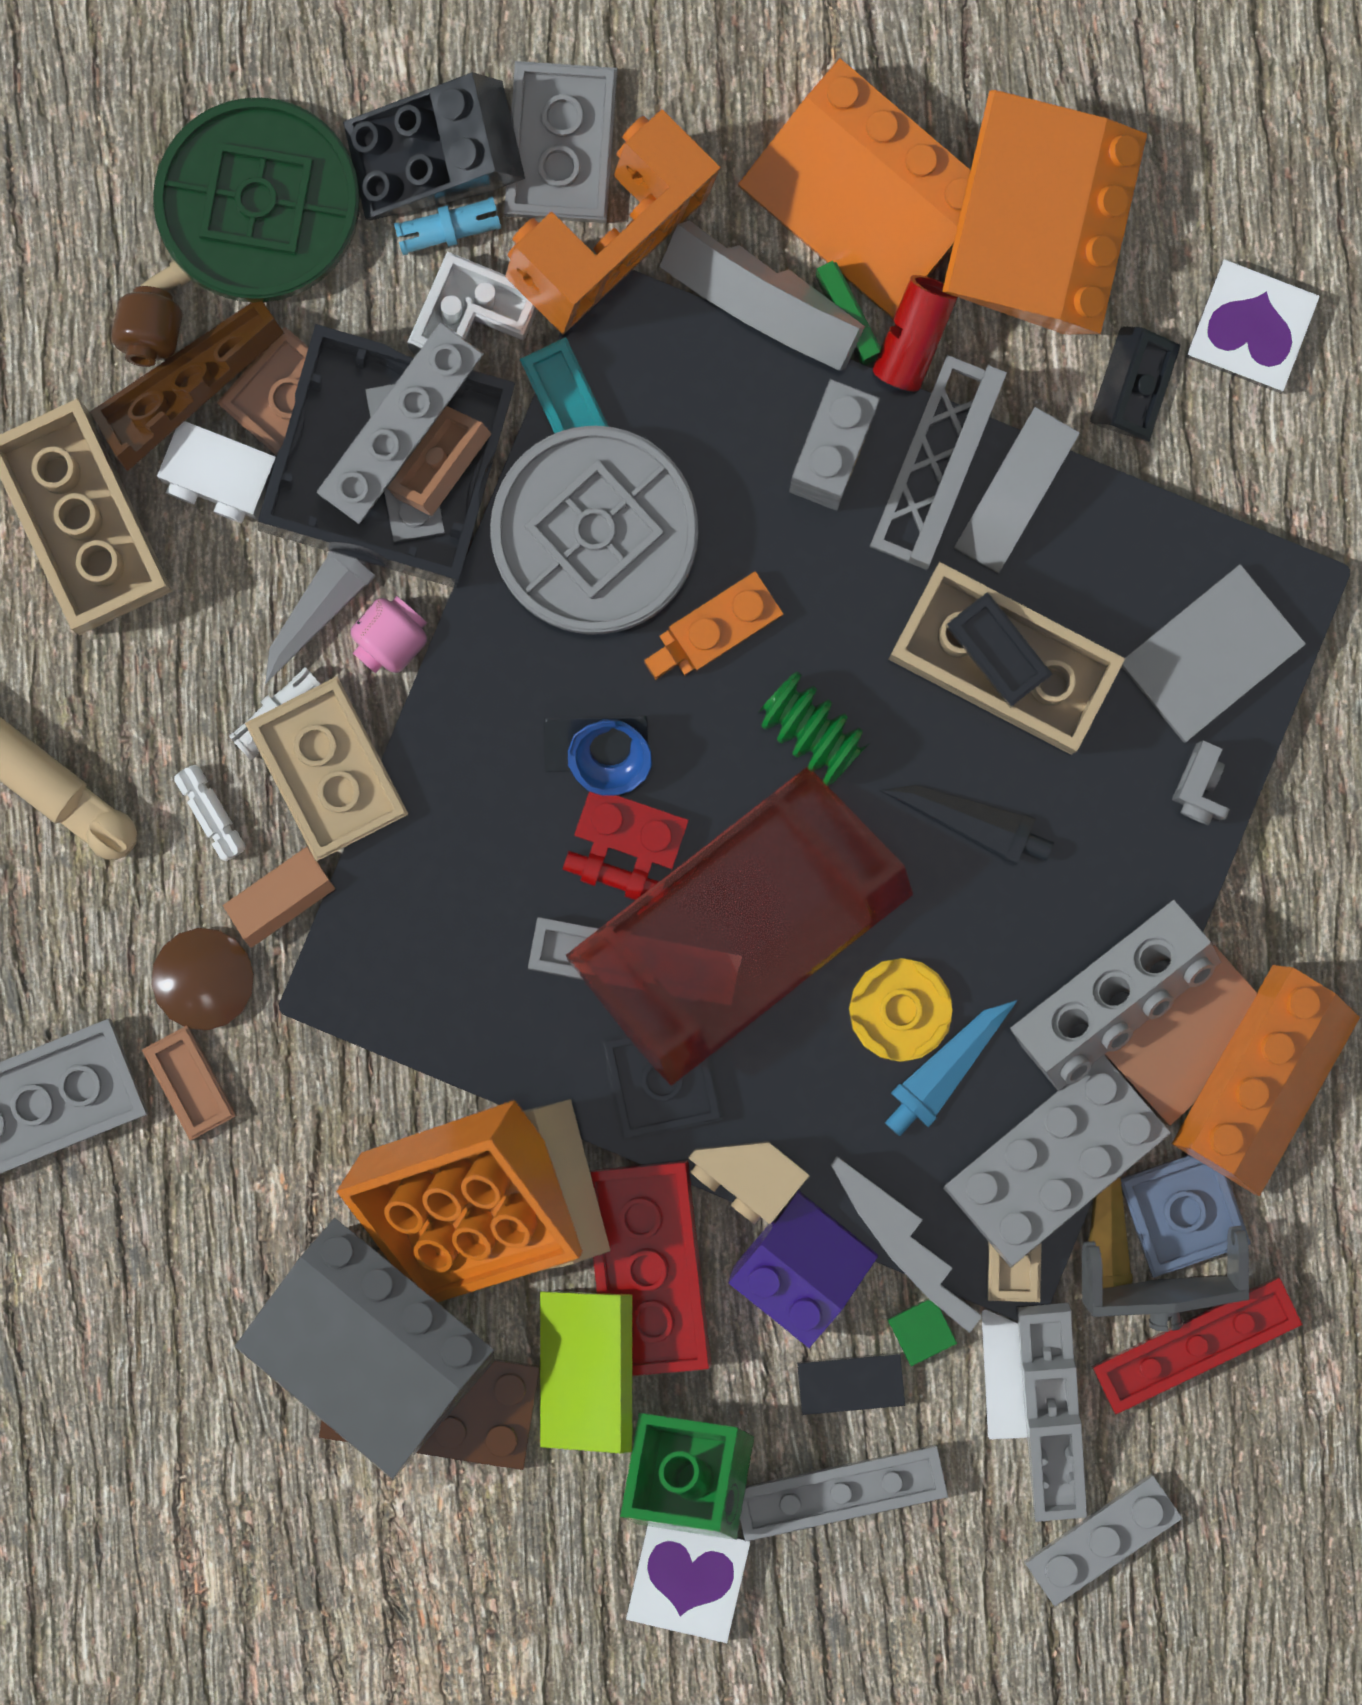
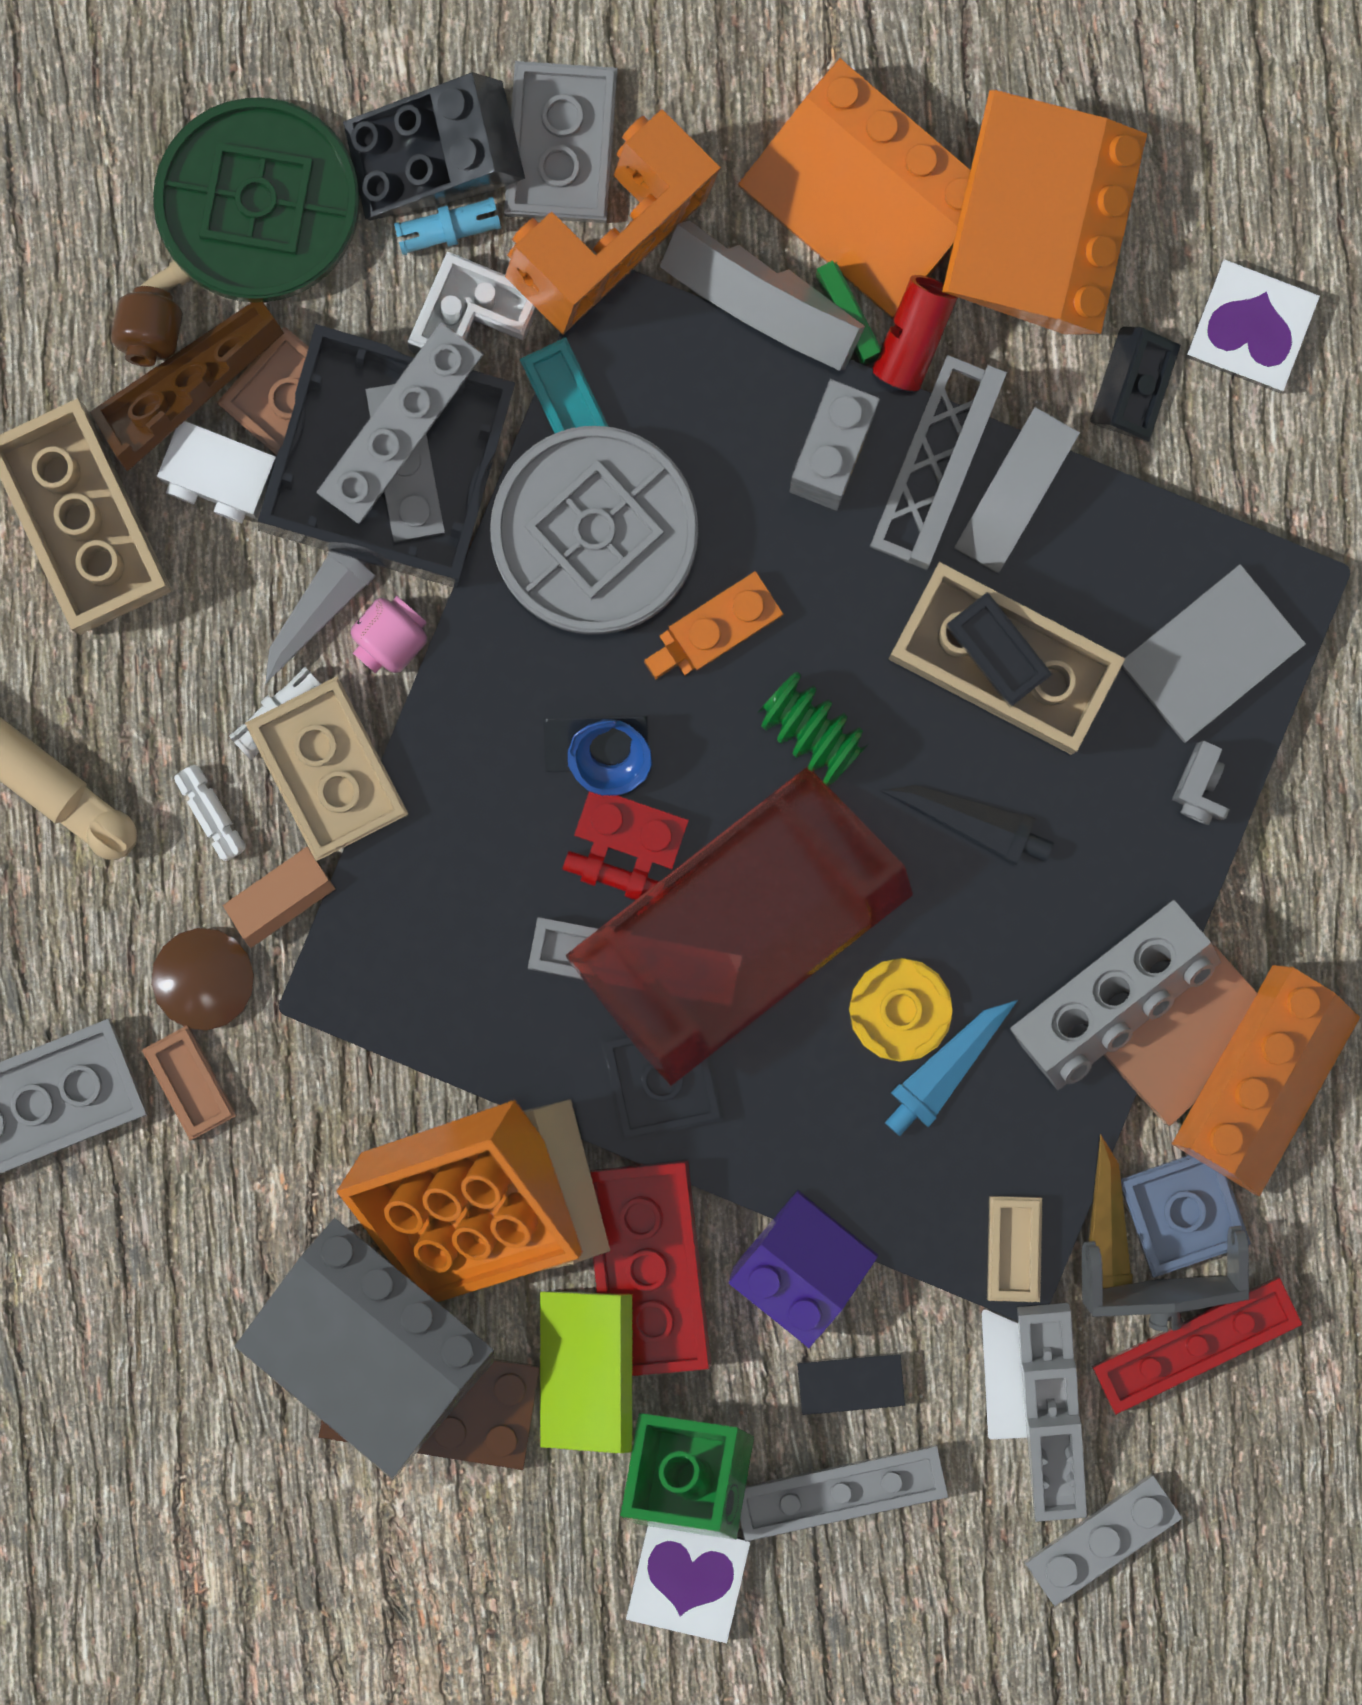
(439, 460): nougat plate -> none
(753, 1173): tan slope -> none
(893, 1227): light grey slope -> none
(921, 1331): green tile -> none
(1056, 1161): light grey plate -> none

